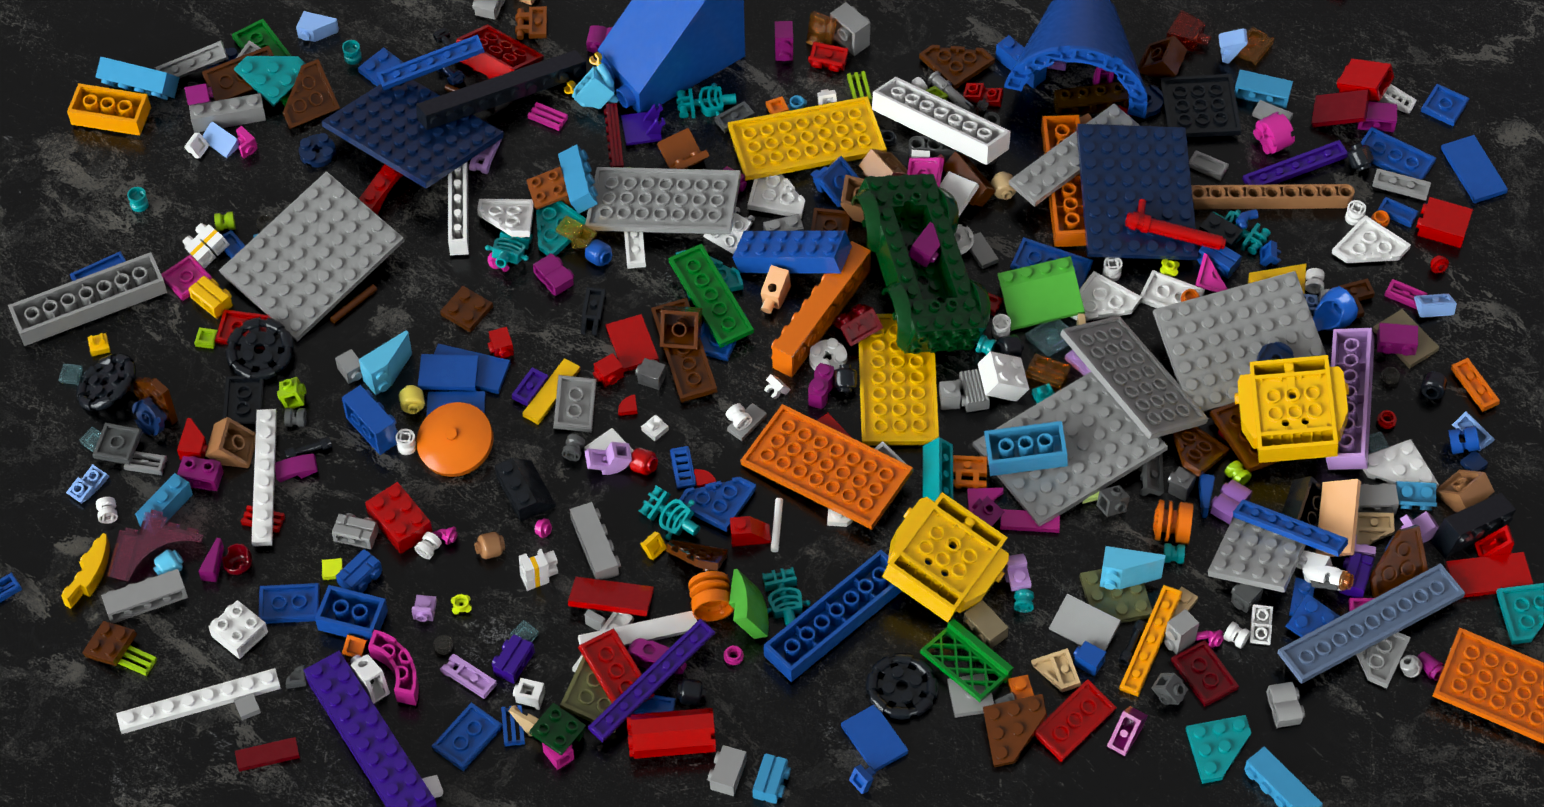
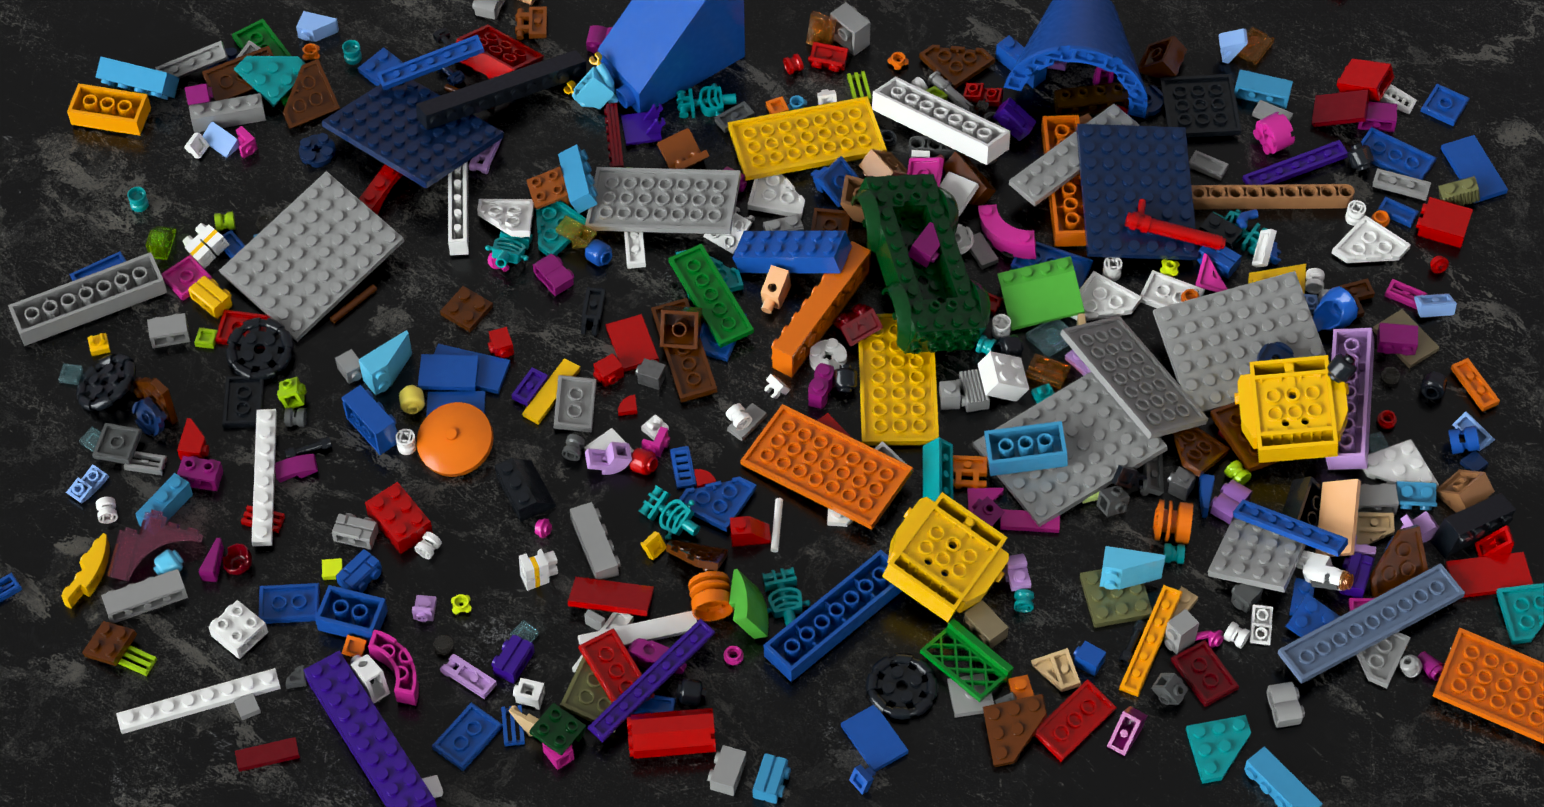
(160, 241): none -> clear neon green slope
(168, 330): none -> light grey brick
(231, 443): medium nougat slope -> none
(310, 52): none -> orange plate
(448, 535): dark pink plate -> none
(490, 545): medium nougat head -> none
(549, 114): dark pink tile -> none
(661, 441): none -> dark pink bracket
(783, 40): magenta brick -> none
(793, 63): none -> red wheel
(898, 60): none -> orange plate
(1002, 187): tan head -> none
(1005, 237): none -> dark pink brick
(1014, 119): none -> dark purple brick
(1083, 623): light grey tile -> none
(1127, 476): none -> black plate
(1189, 31): clear red torso -> none
(1264, 248): none -> white tile
(1341, 368): none -> black head
(1460, 191): none -> olive brick

